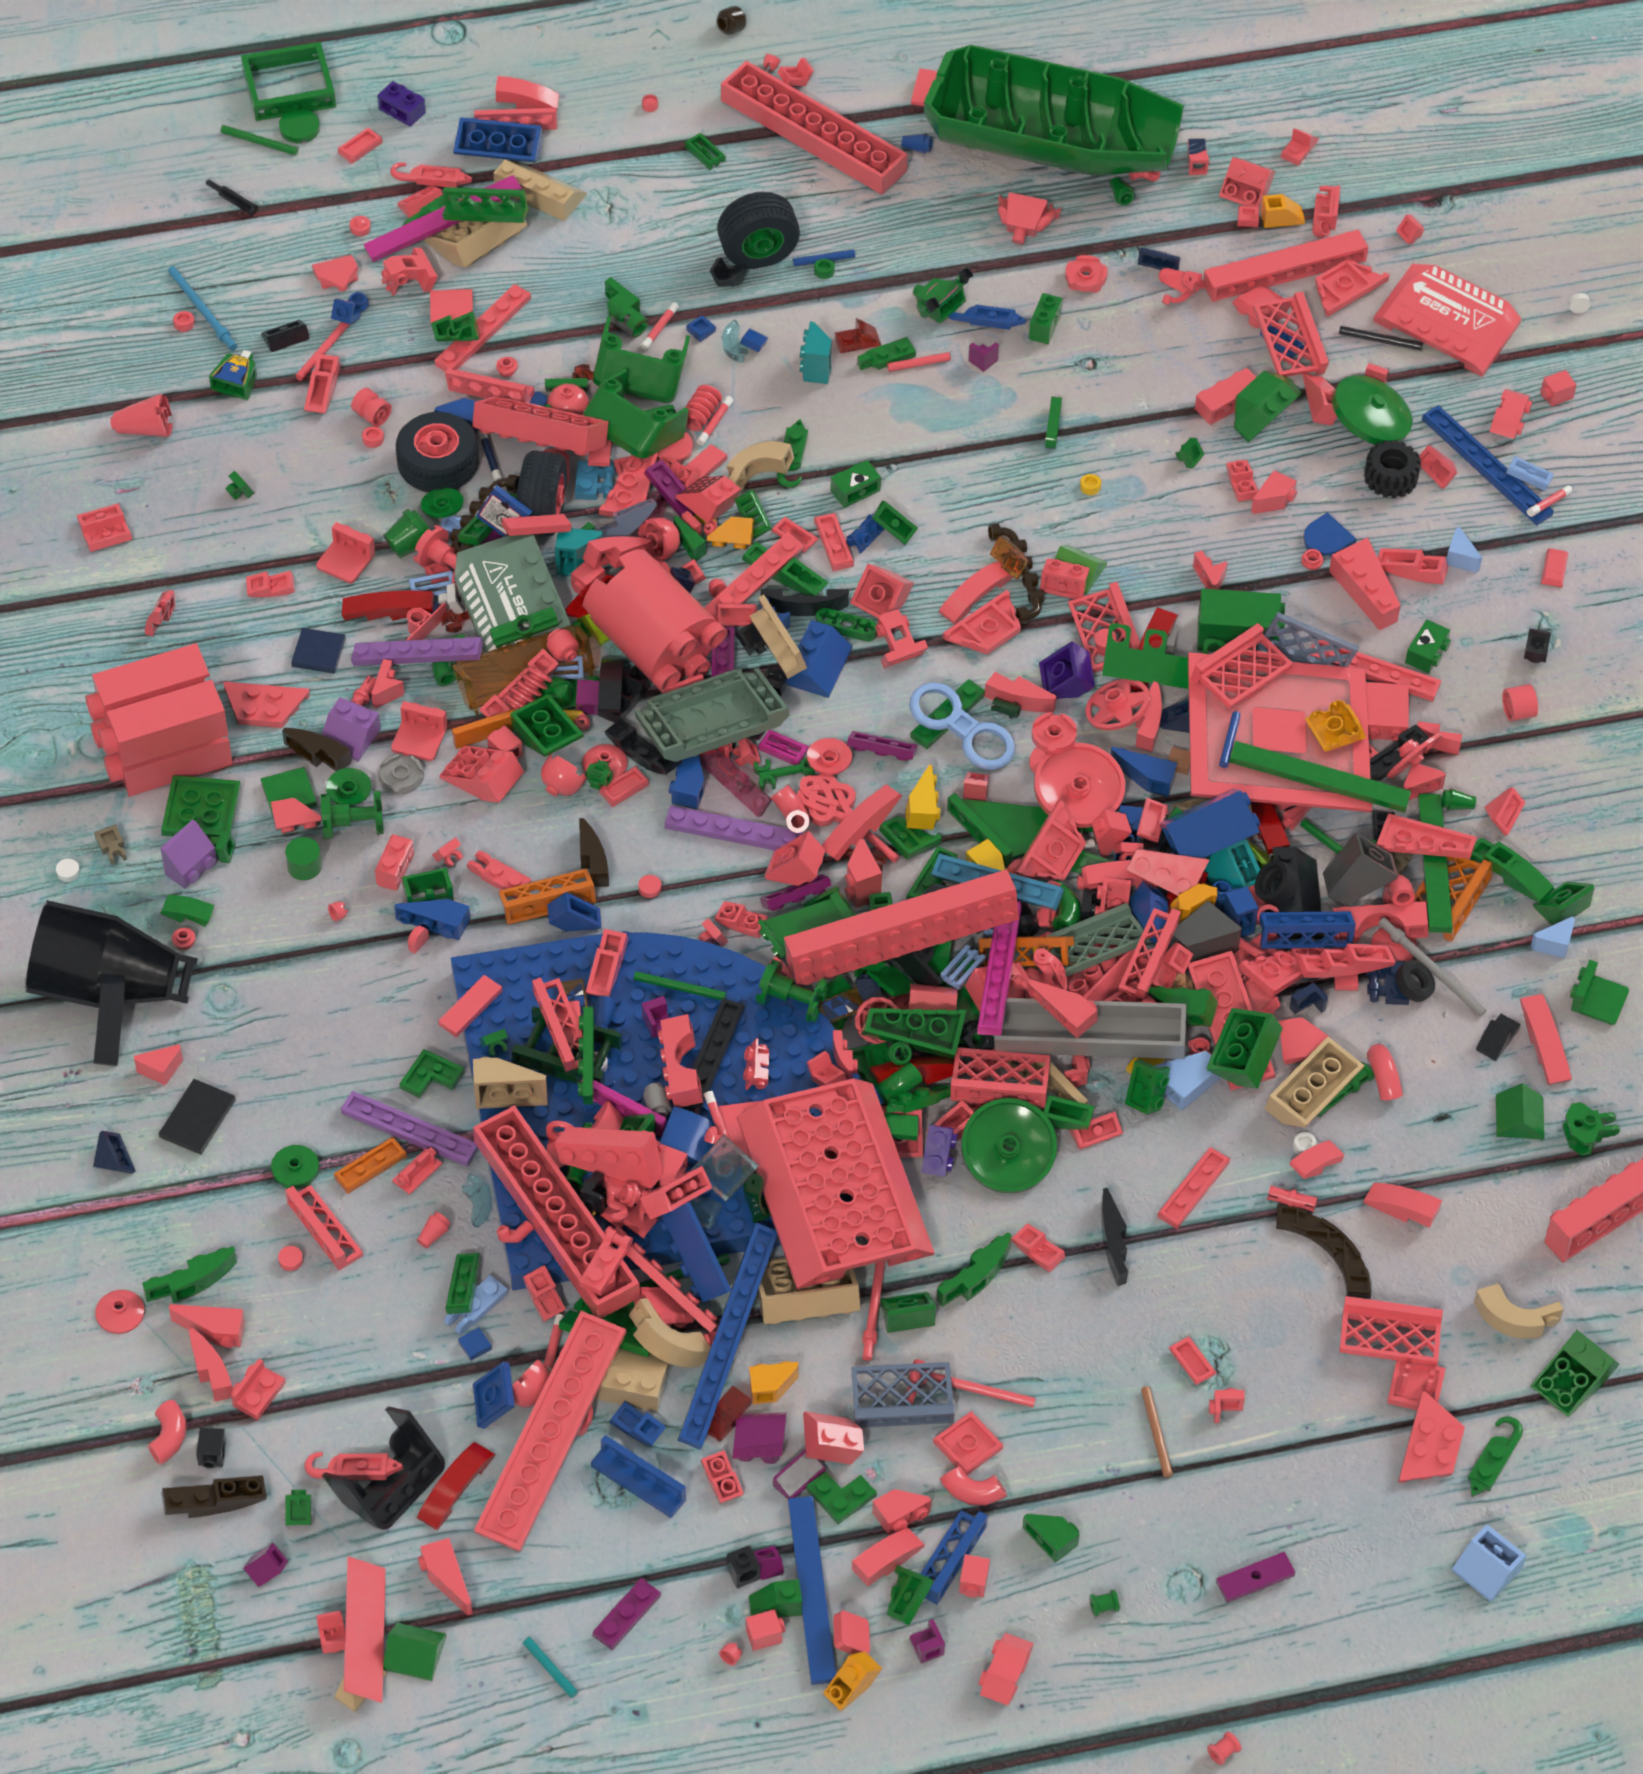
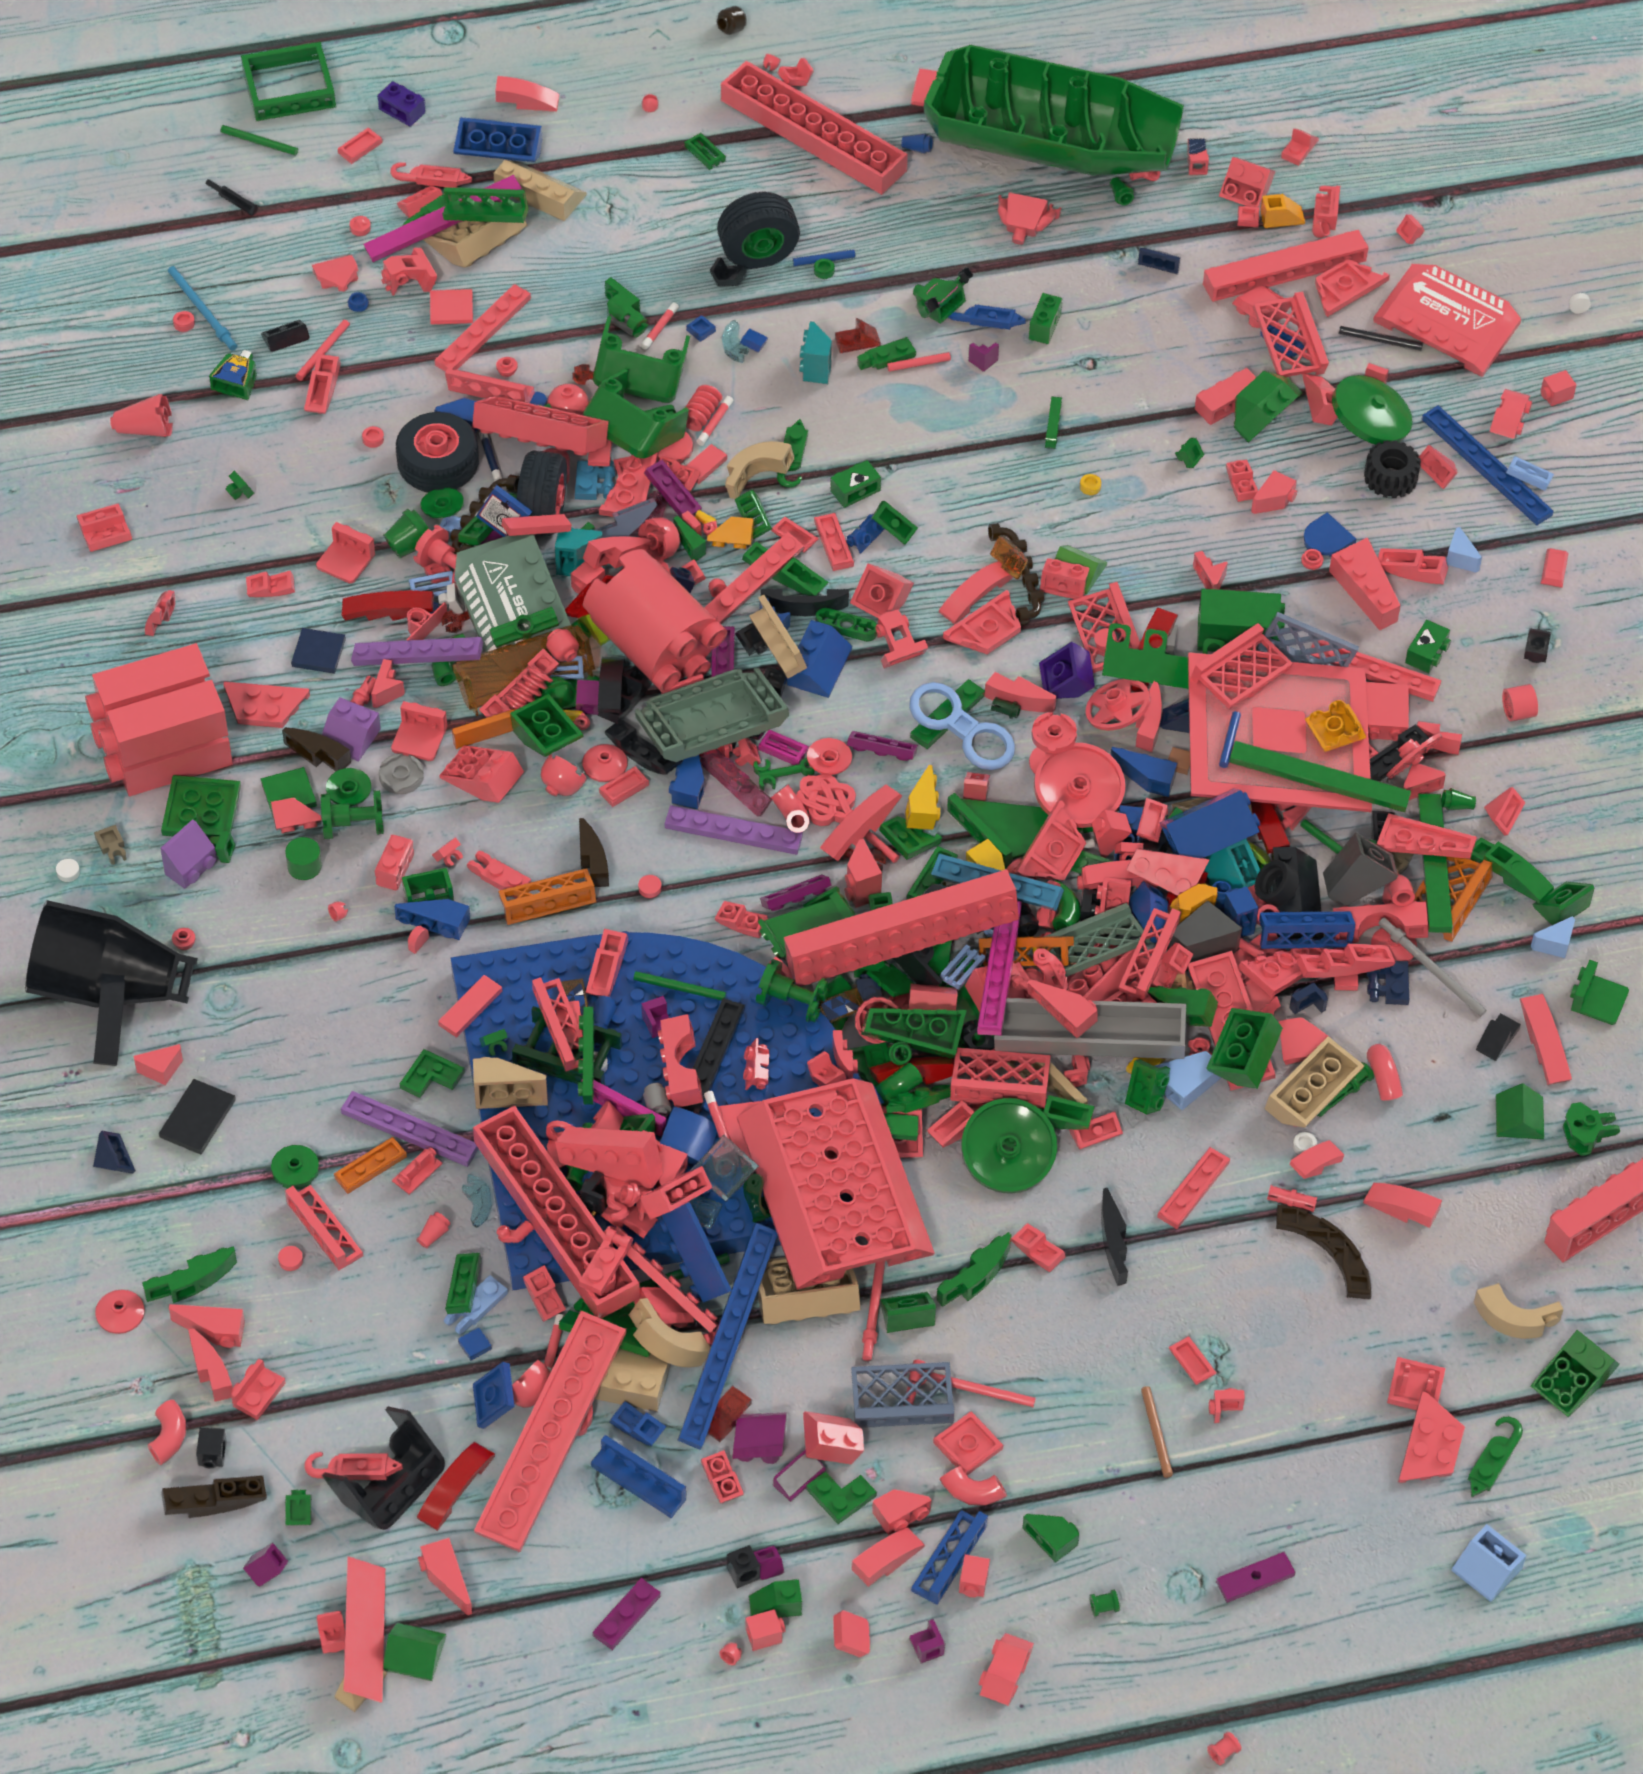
(182, 907): green slope -> none
(299, 125): green tile -> none
(344, 311): blue bracket -> none
(371, 407): coral wheel -> none
(458, 329): green slope -> none
(505, 741): coral brick -> none
(534, 116): coral fence -> none
(550, 384): green tile -> none
(550, 1667): teal bar -> none
(573, 914): blue slope -> none
(599, 774): green gear -> none
(709, 497): coral slope -> none
(712, 934): coral tile -> none
(713, 1134): coral hinge -> none
(734, 614): coral tile -> none
(771, 1381): light orange slope -> none
(796, 861): coral slope -> none
(812, 1588): blue tile -> none
(852, 1679): light orange slope -> none
(907, 1595): green wing -> none
(938, 1150): dark purple brick -> none
(1086, 283): coral plate -> none
(1184, 282): coral helmet -> none
(1392, 1316): coral fence -> none
(1423, 975): black tyre -> none
(1549, 501): bar -> none

